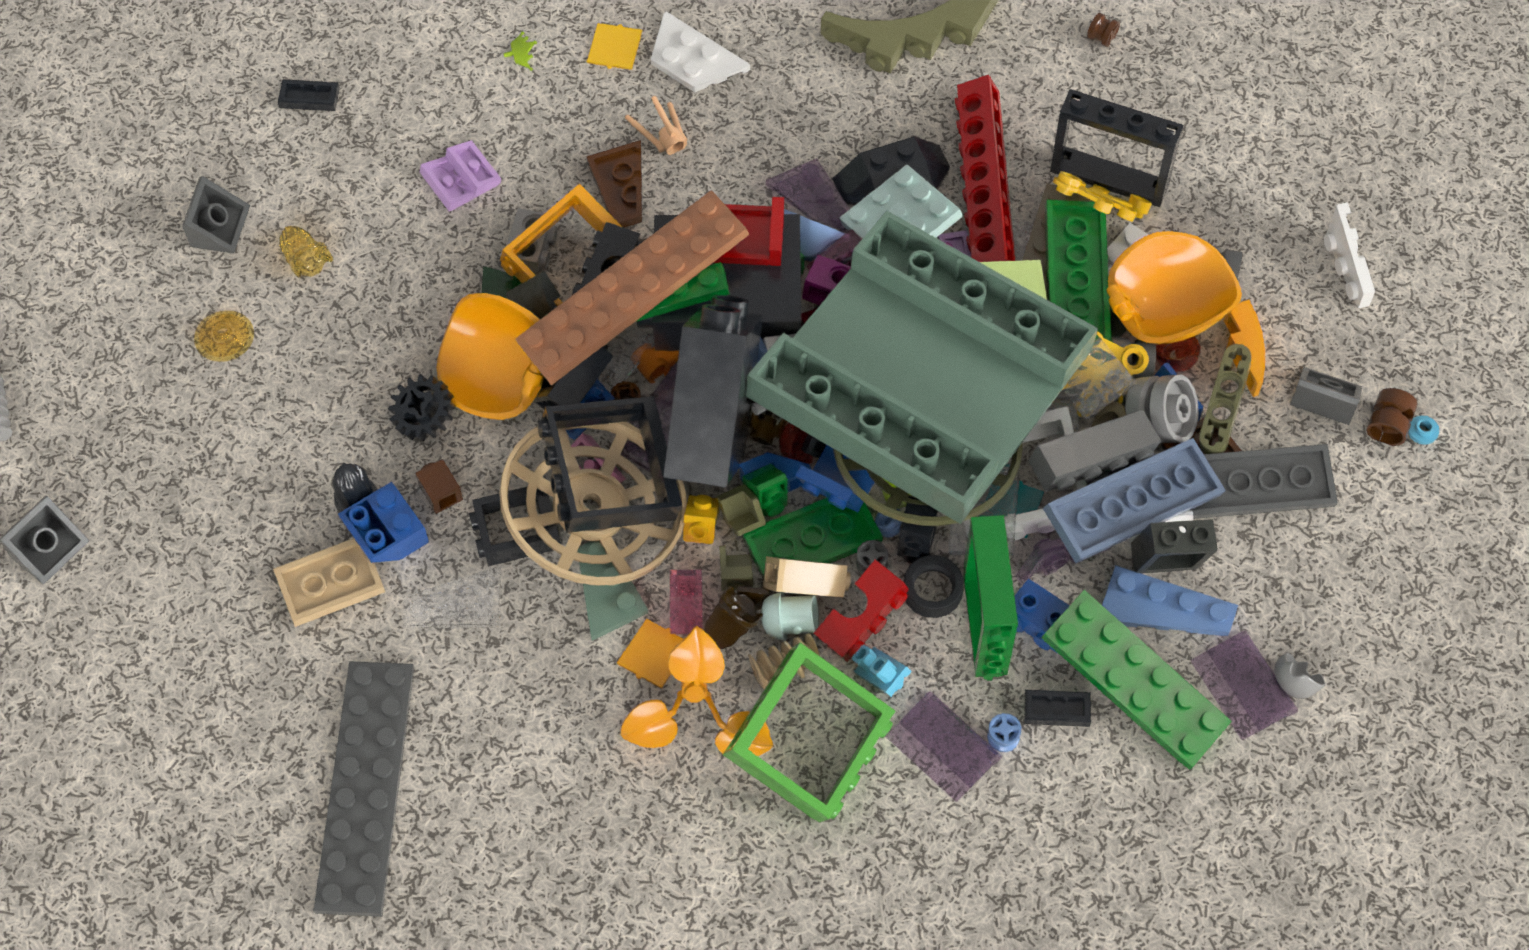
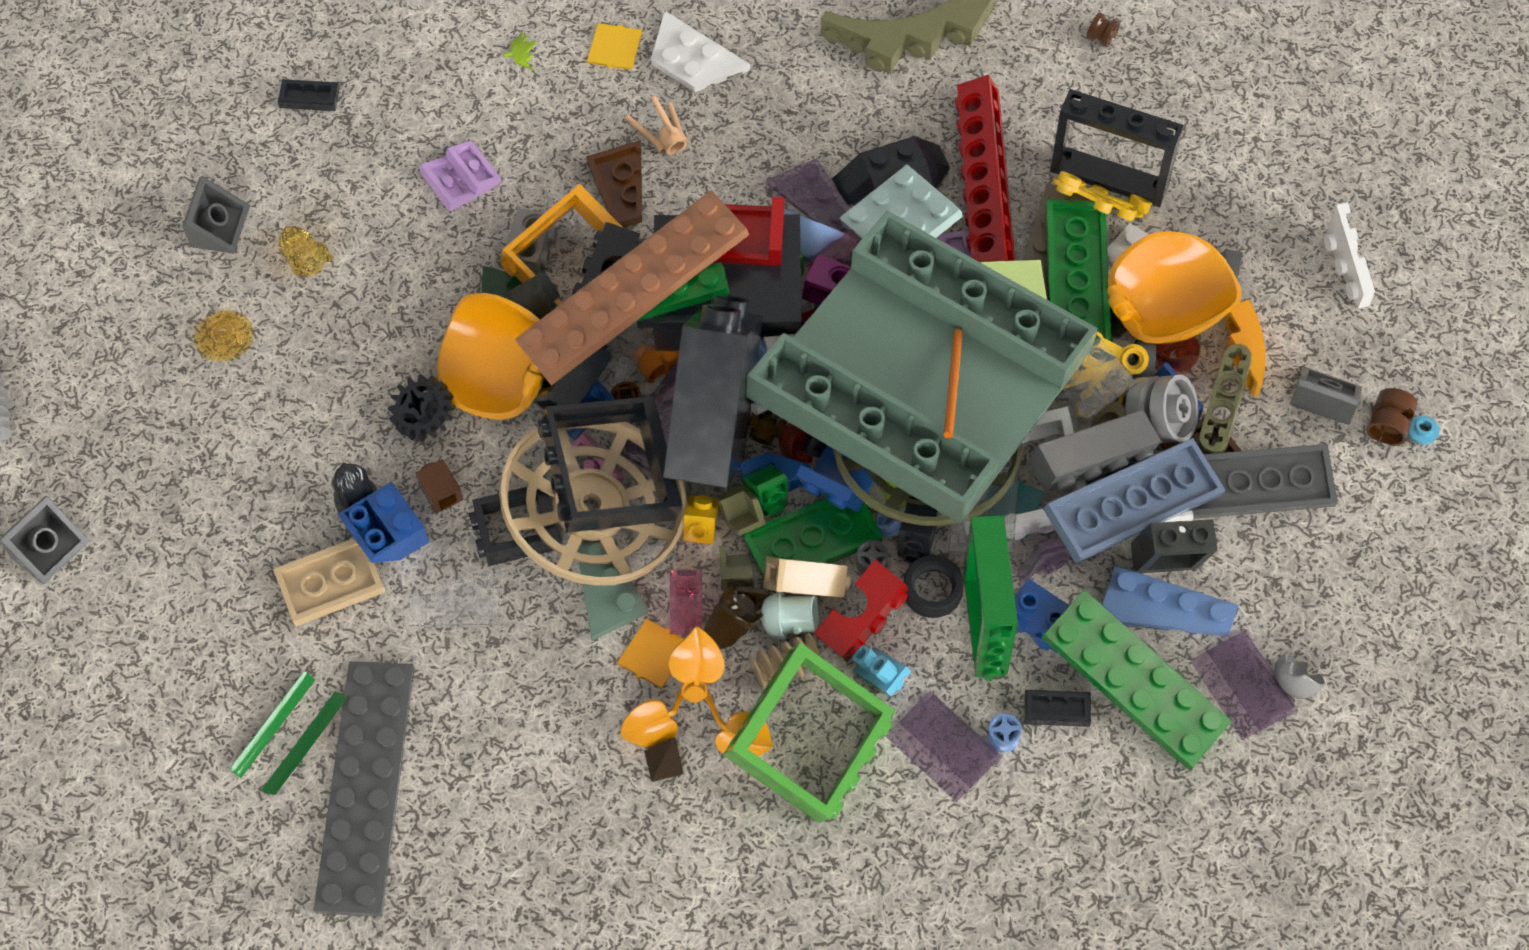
(274, 722): none -> green sticker
(664, 760): none -> dark brown slope
(953, 384): none -> orange axle

